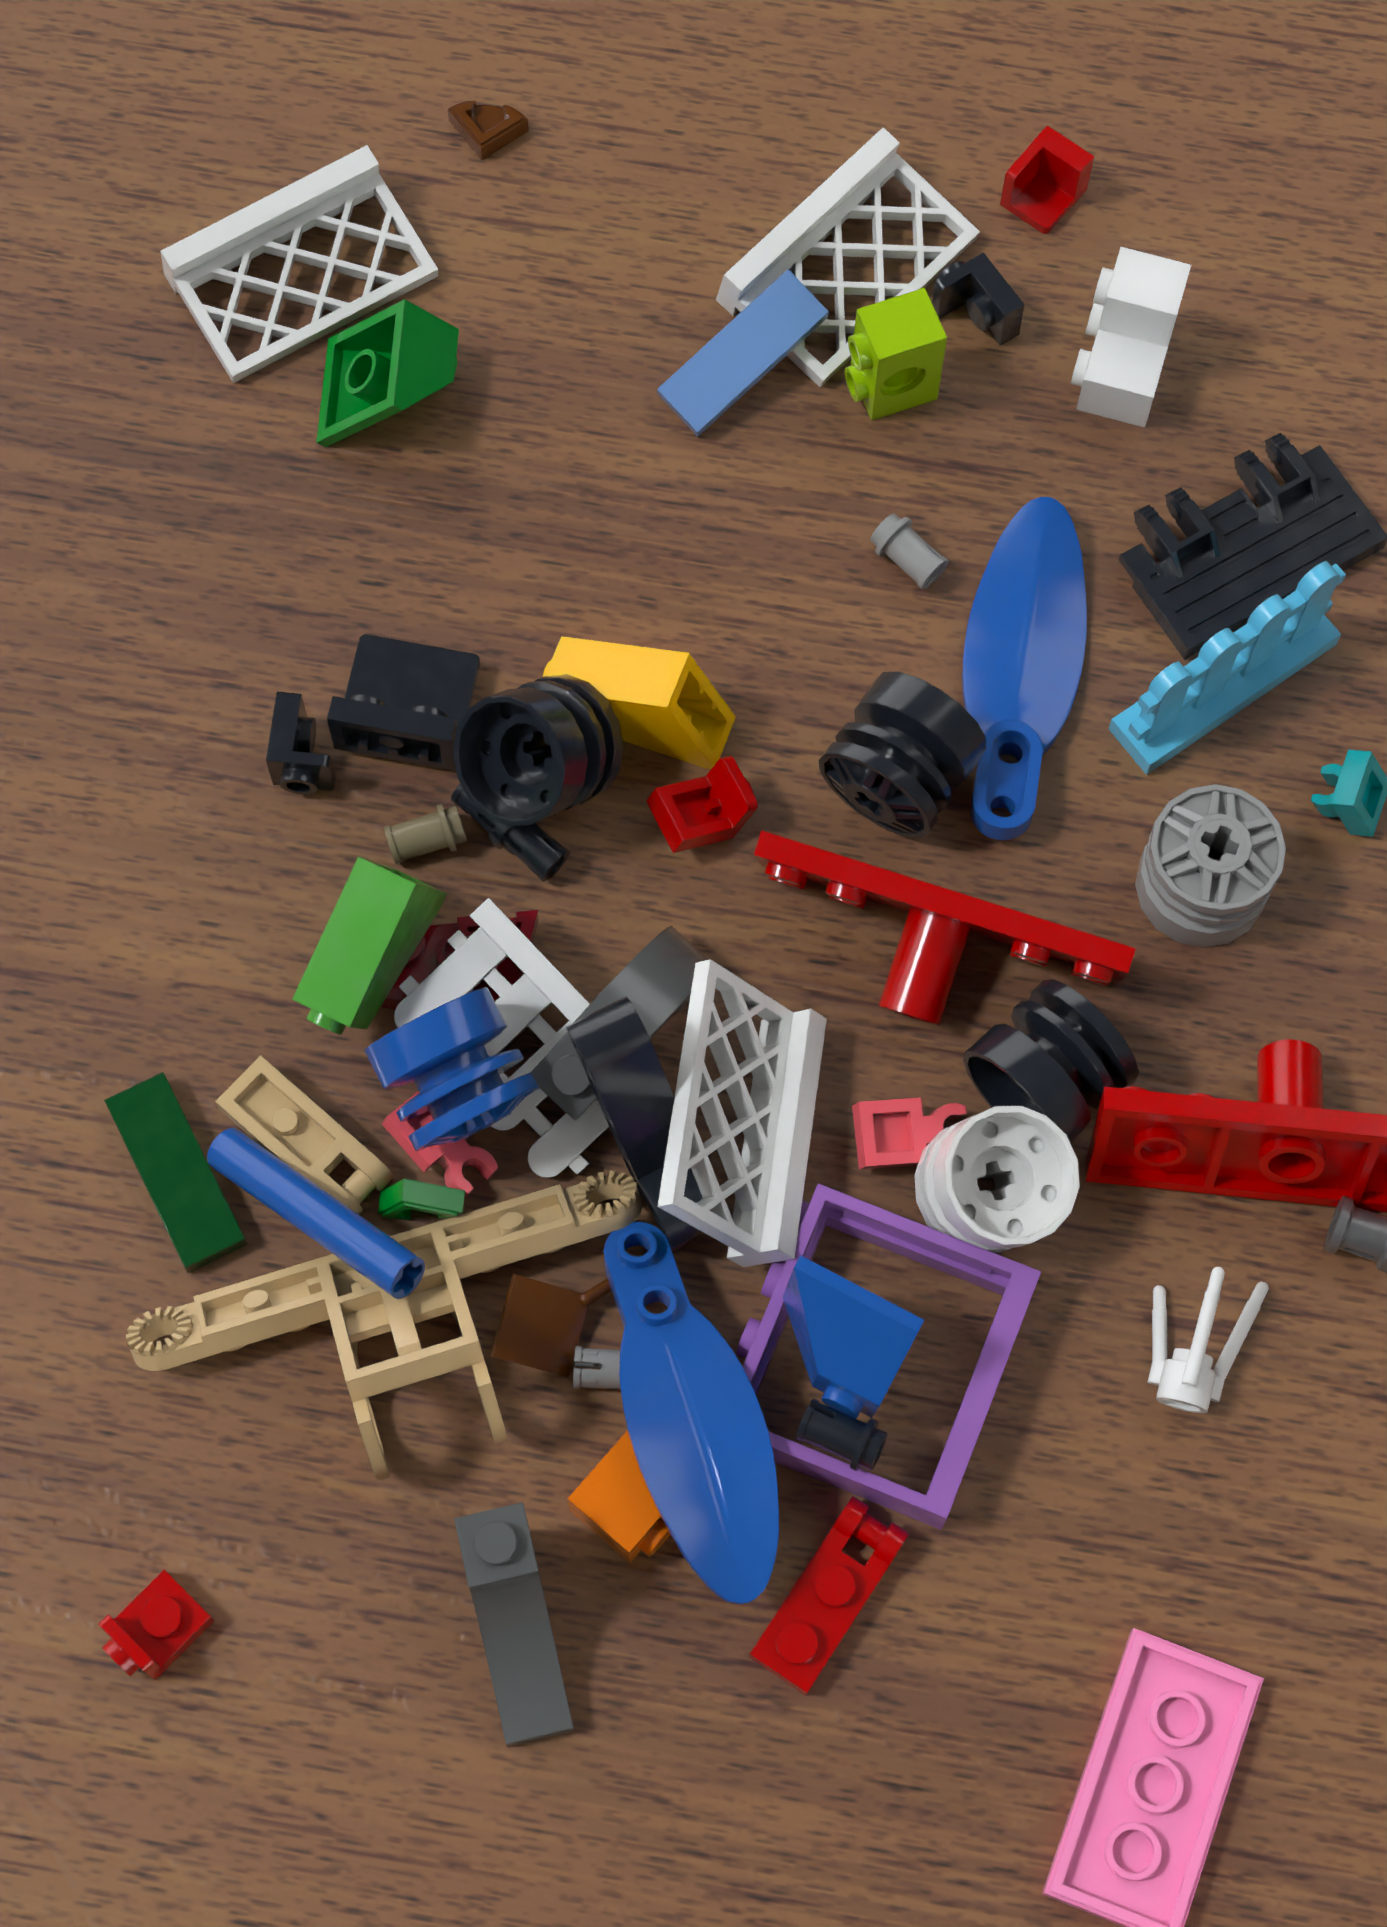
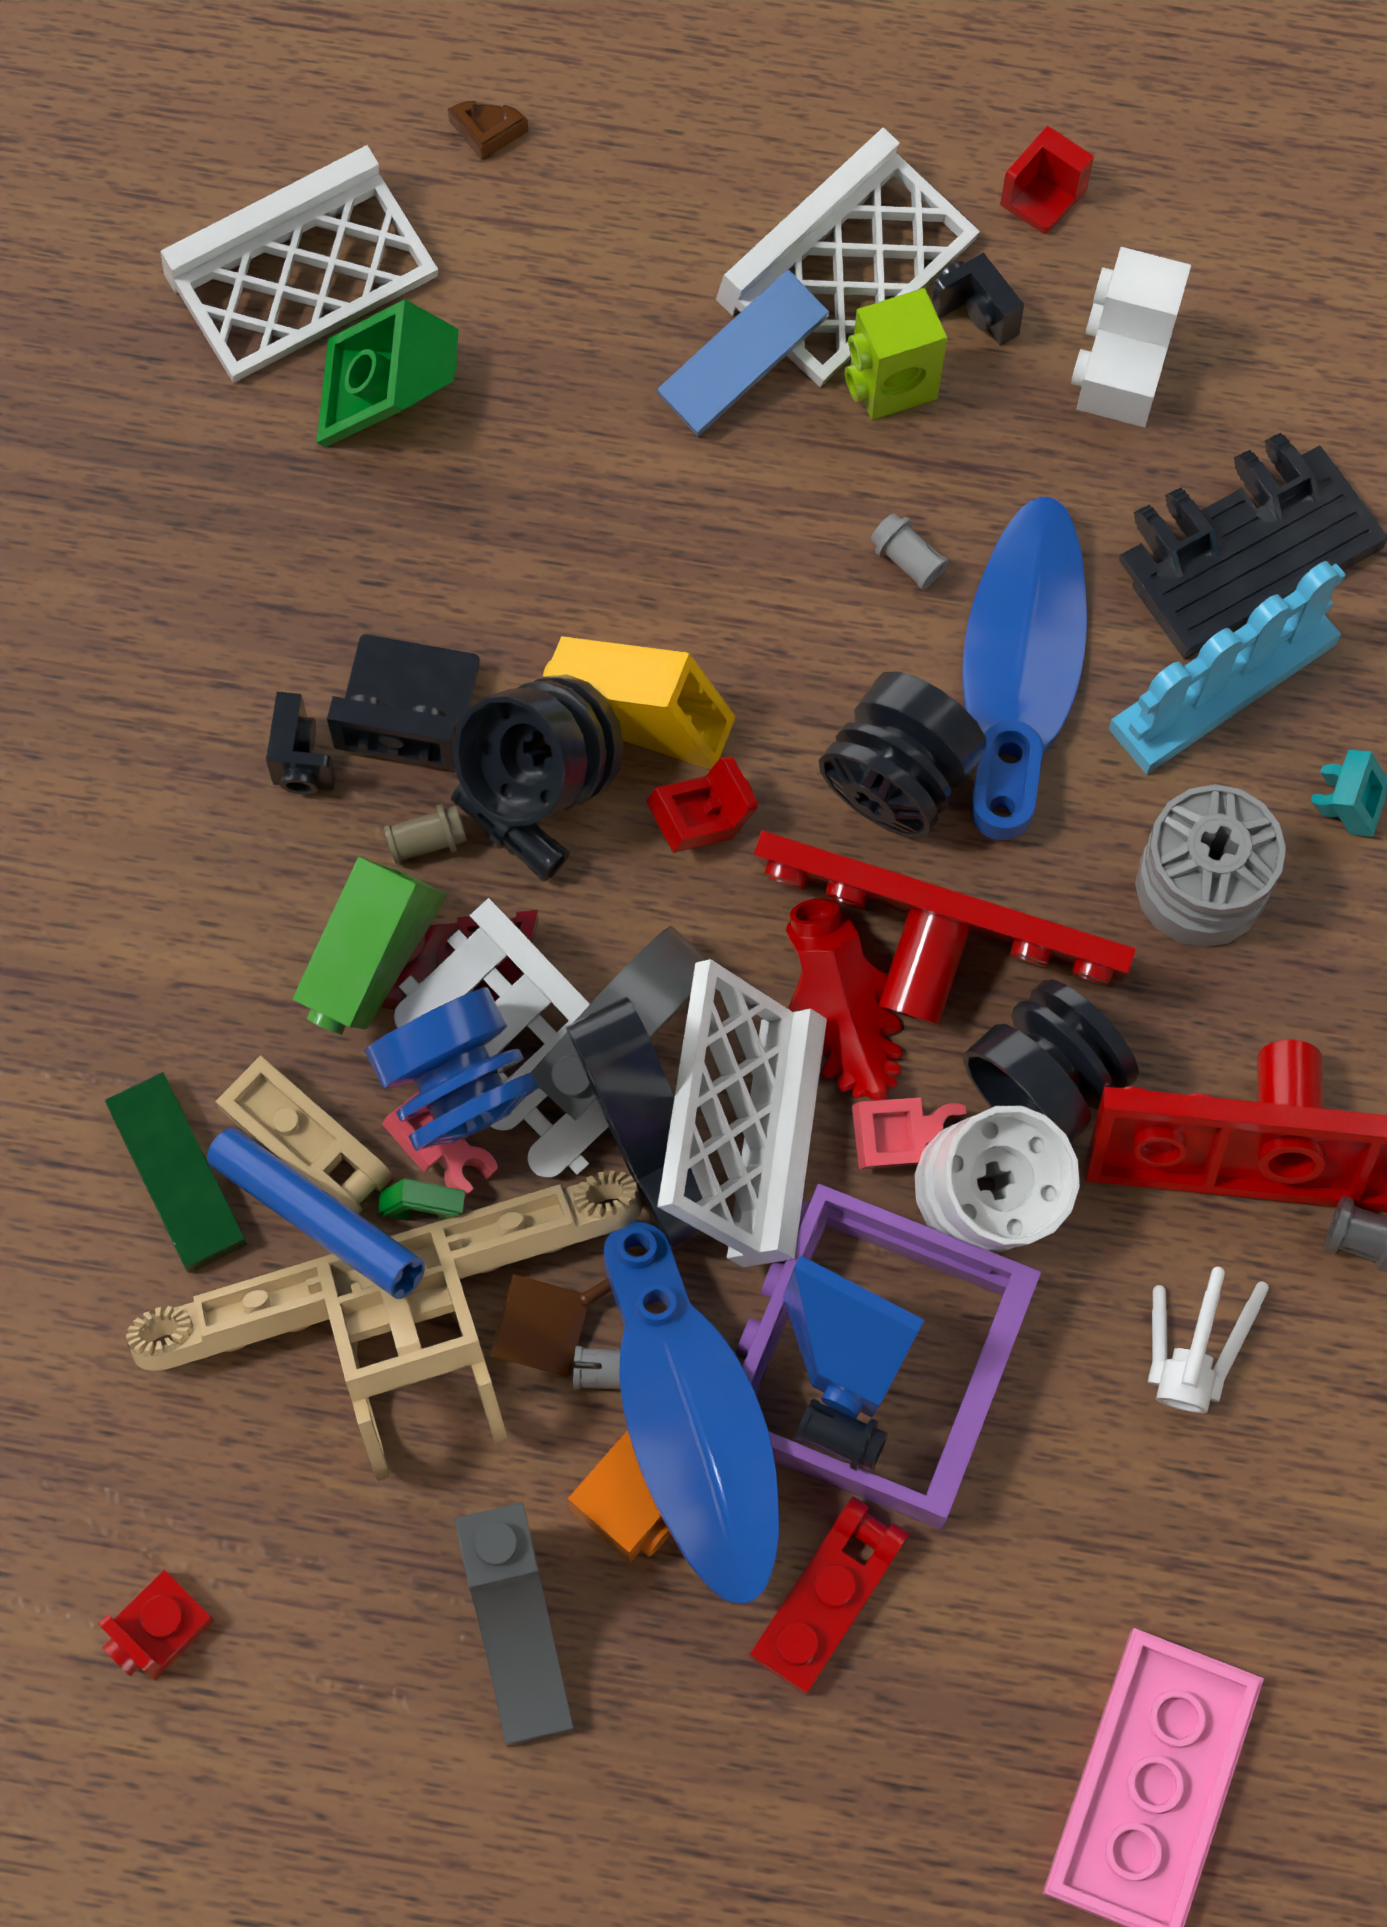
(847, 992): none -> red plant

